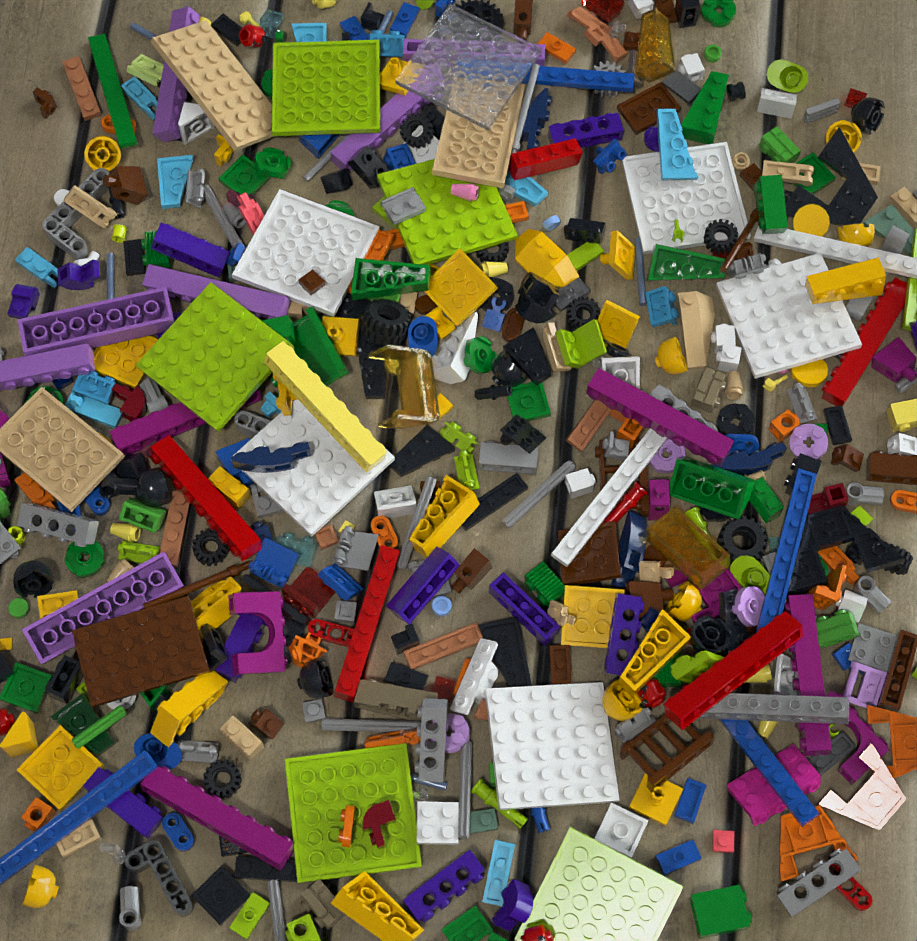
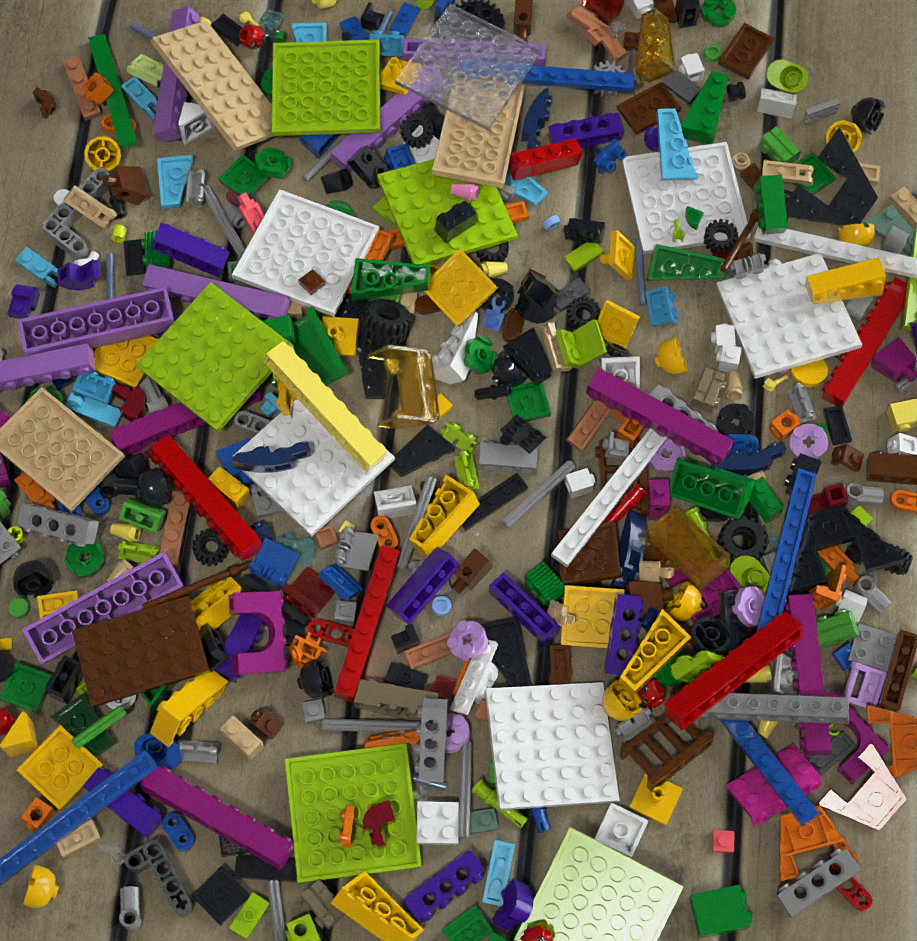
(97, 88): none -> orange brick
(224, 151): yellow bracket -> none
(231, 787): black tyre -> none
(235, 254): blue tile -> none
(403, 206): light grey plate -> none
(423, 334): blue piece -> none
(444, 325): yellow bracket -> none
(455, 221): none -> black brick
(461, 633): none -> lavender plate
(524, 109): light grey bar -> none
(544, 258): yellow wedge -> none
(557, 47): orange plate -> none
(678, 857): blue plate -> none
(690, 800): blue tile -> none
(693, 217): none -> green tile
(696, 324): tan wedge -> none
(746, 51): none -> reddish brown plate
(811, 220): yellow tile -> none
(854, 97): clear red plate -> none

